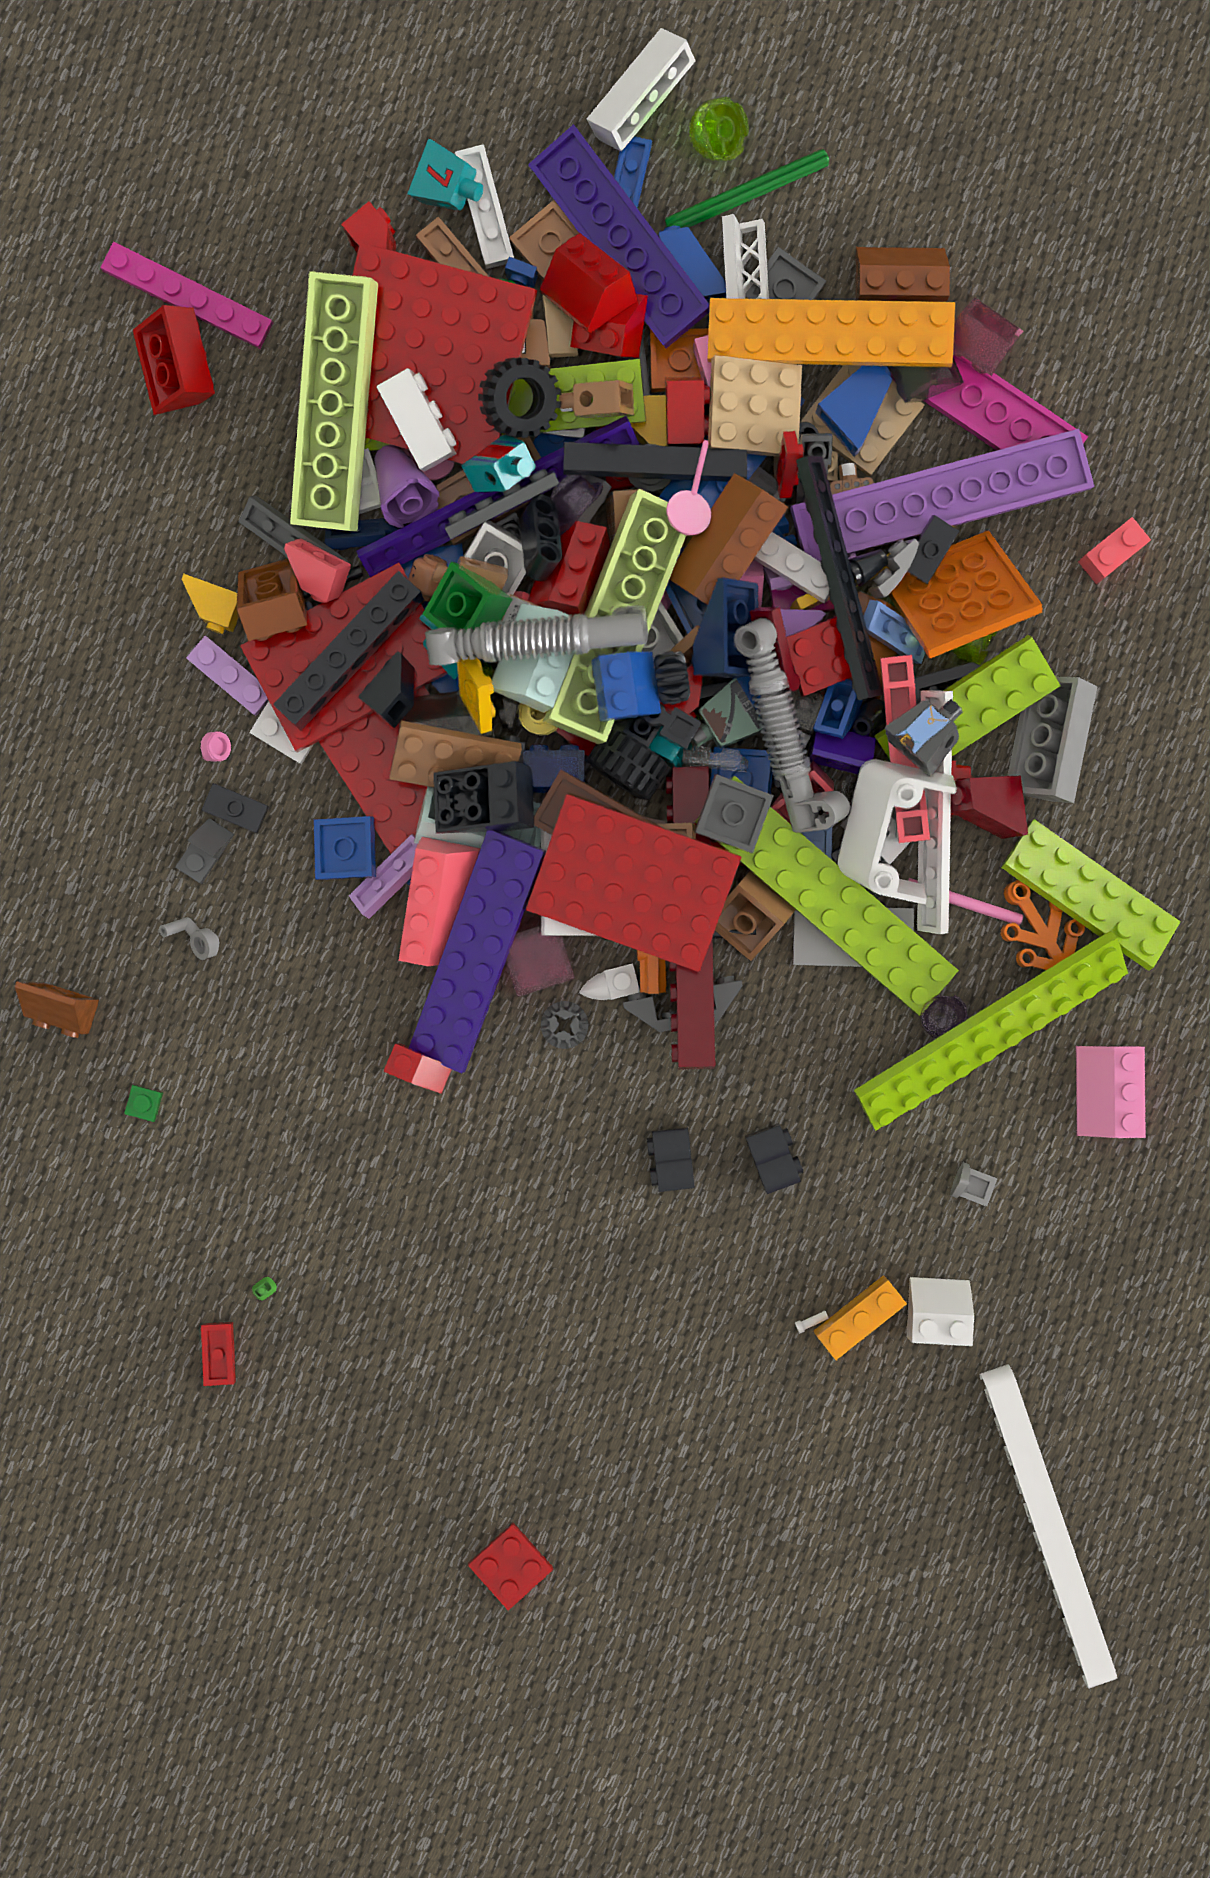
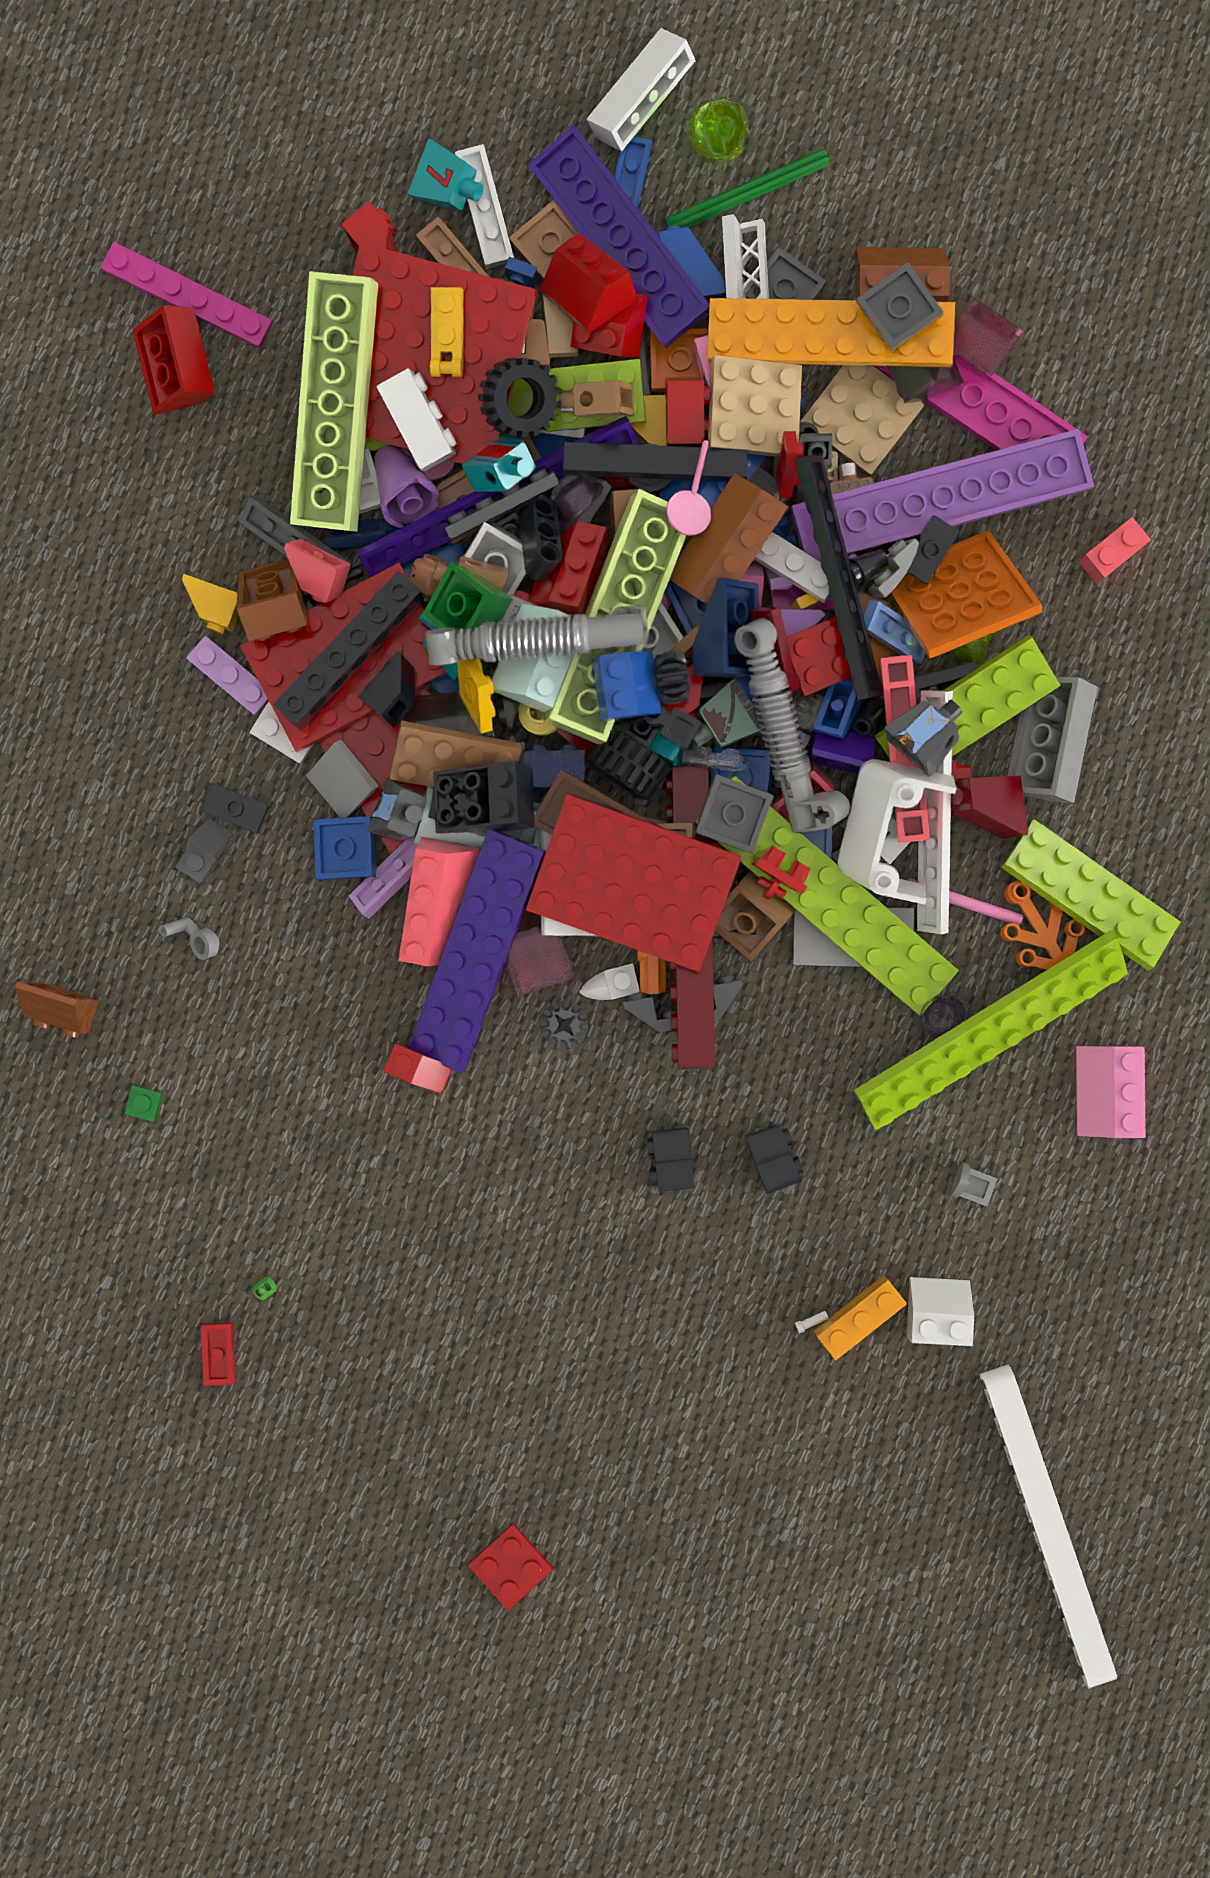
(215, 746): bright pink tile -> none
(342, 780): none -> light grey tile
(397, 811): none -> dark grey torso
(446, 331): none -> yellow plate
(792, 879): none -> red hips
(854, 405): blue slope -> none
(899, 307): none -> dark grey plate

